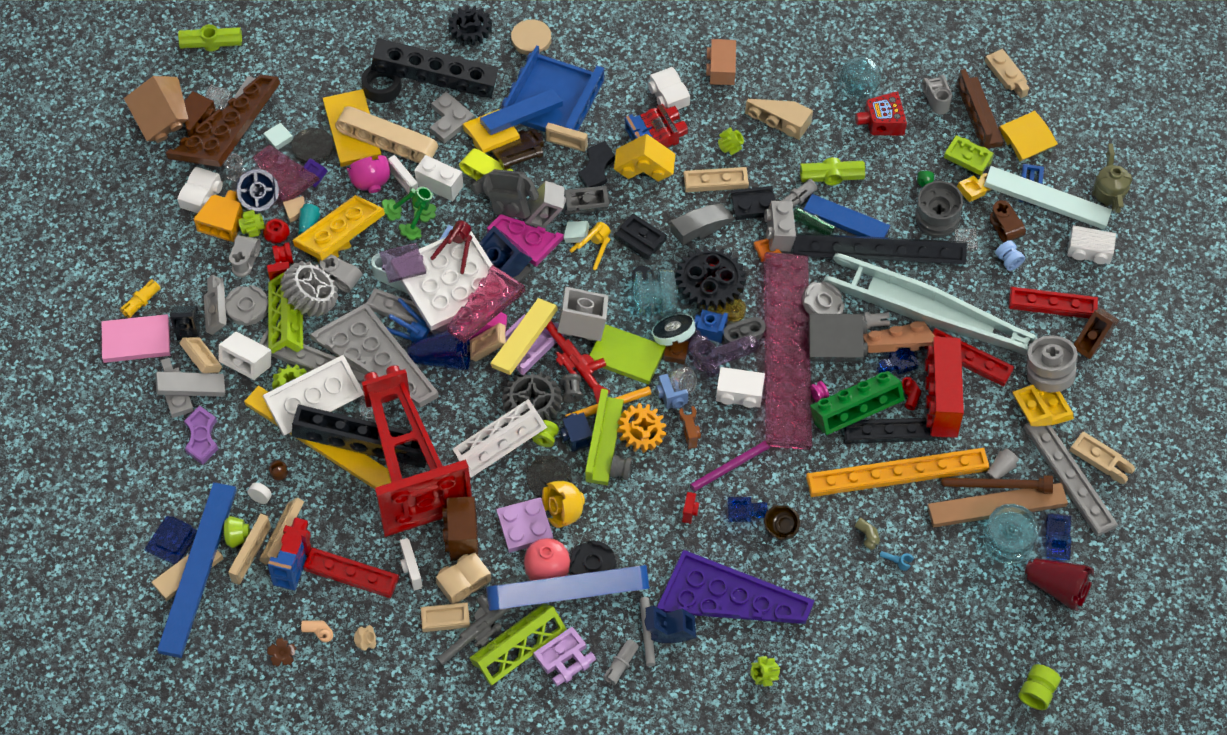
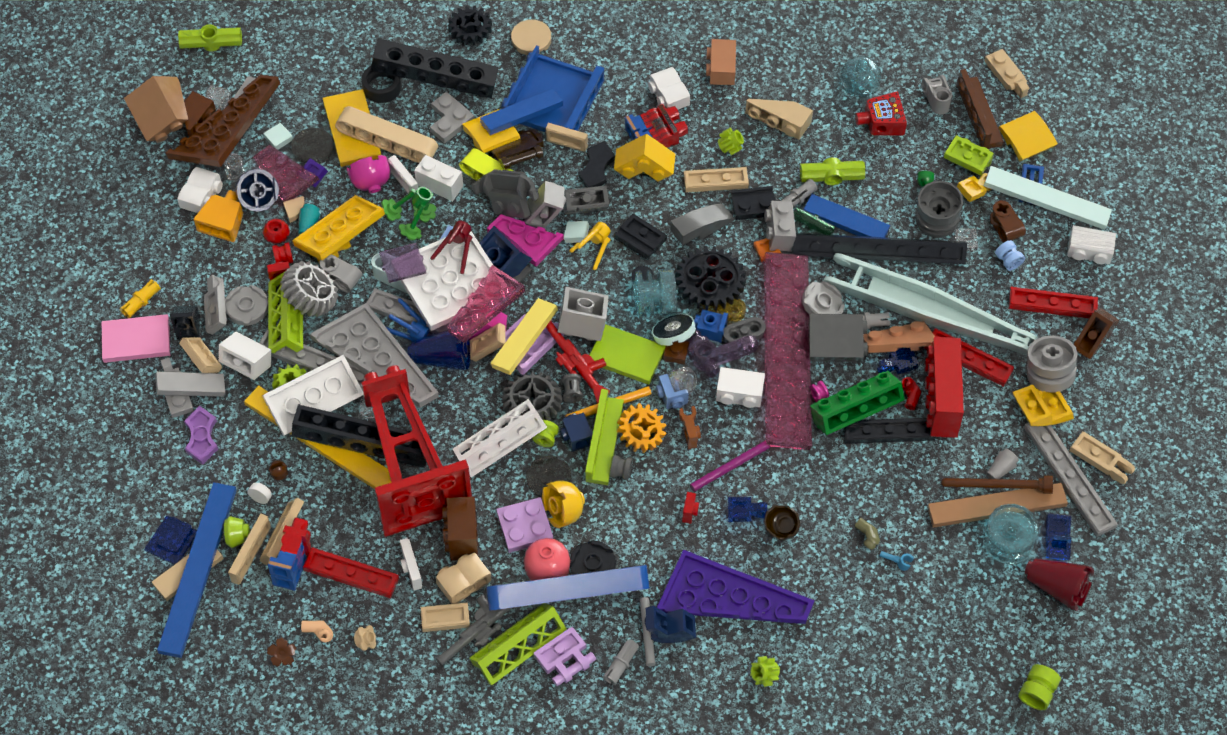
(244, 255): light grey piece -> none
(251, 223): lime gear -> none
(897, 472): light orange tile -> none
(1112, 183): olive helmet -> none

